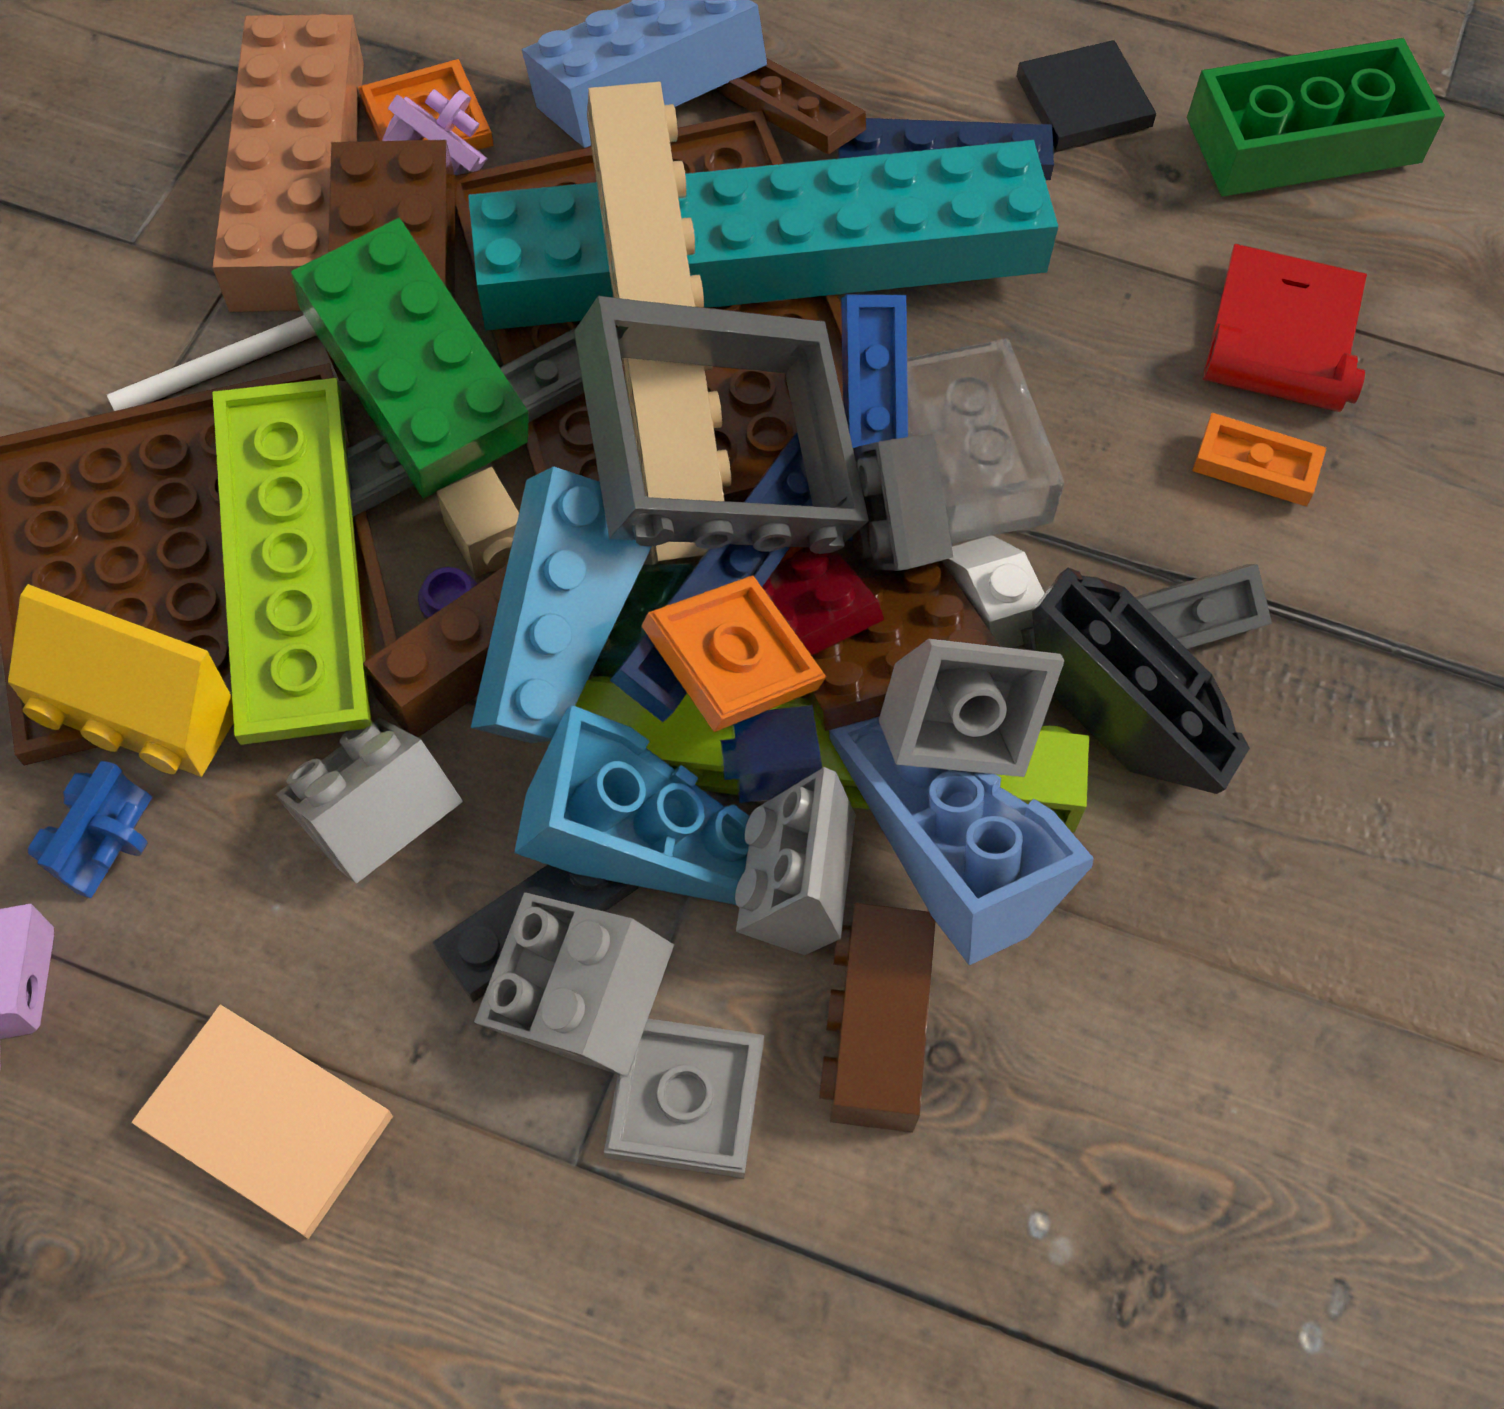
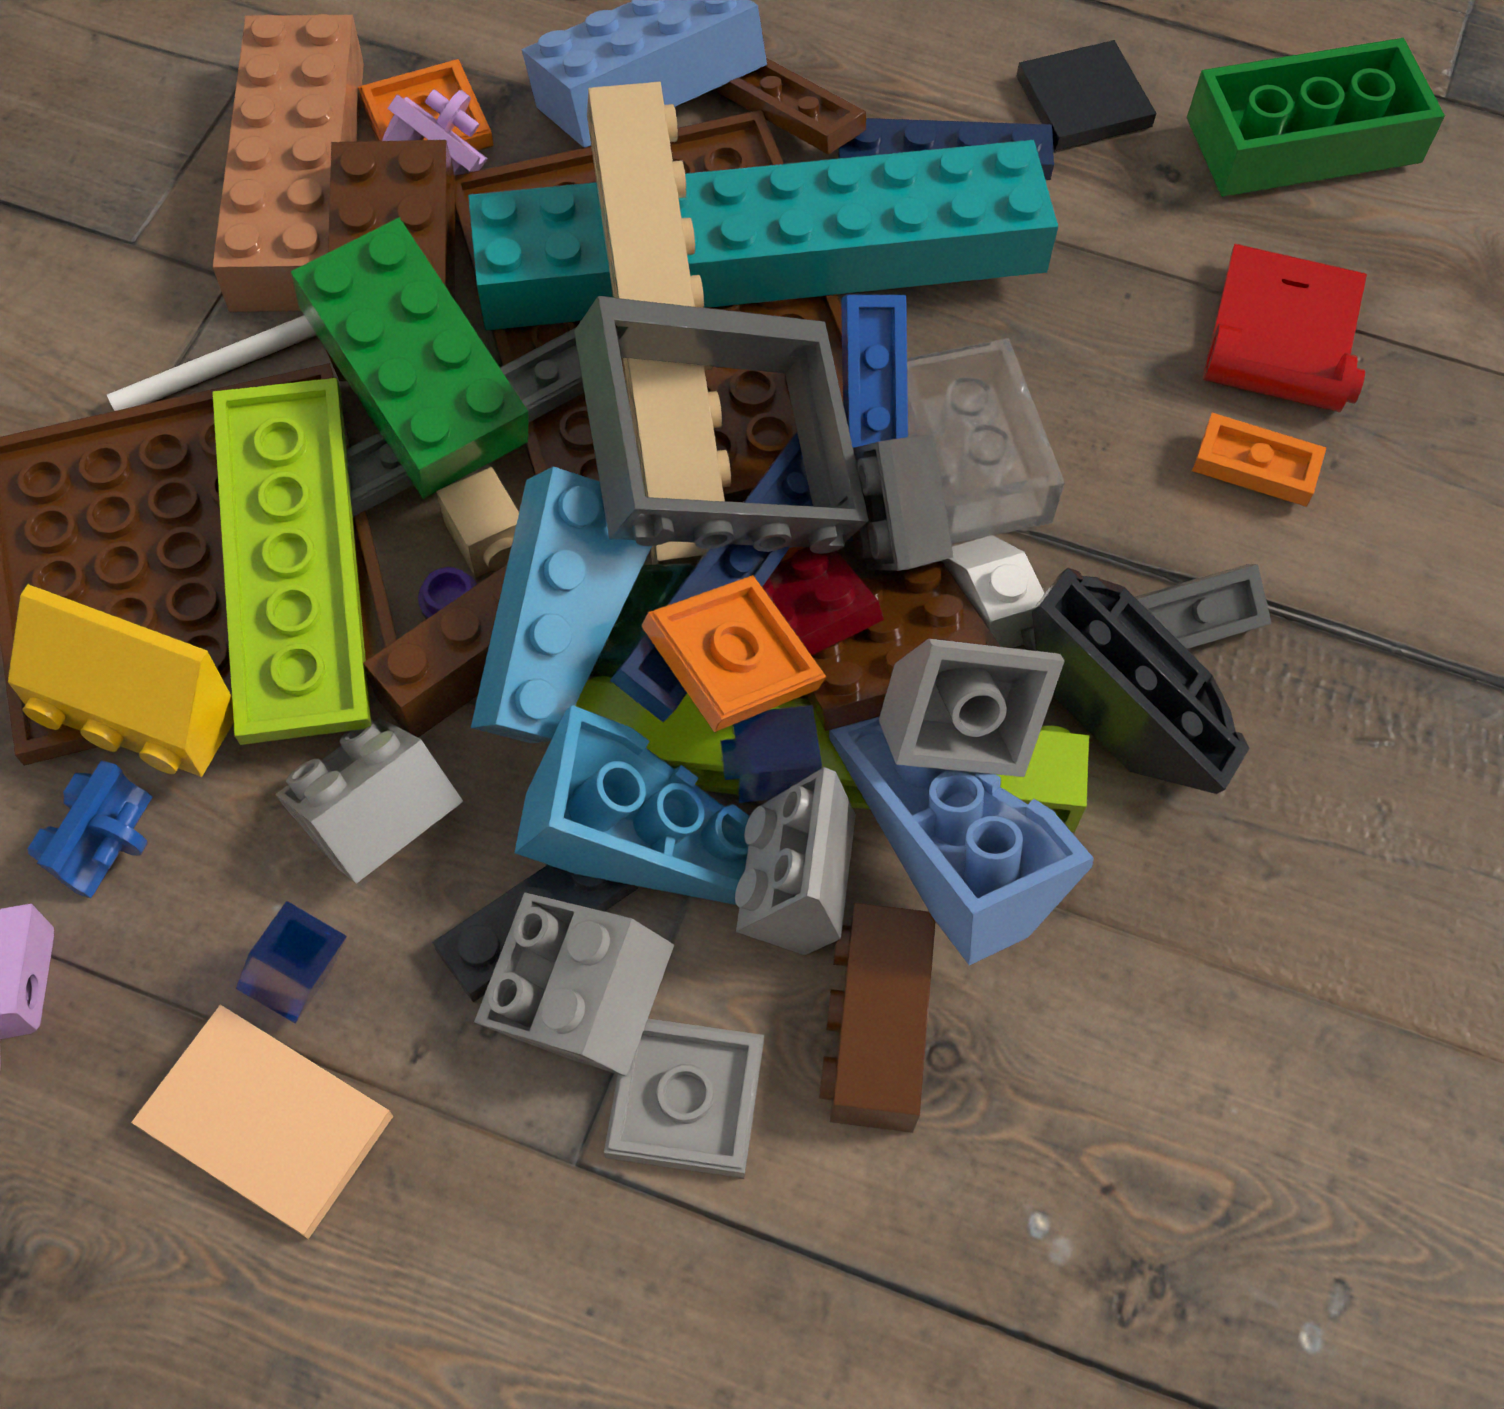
(290, 961): none -> clear blue brick

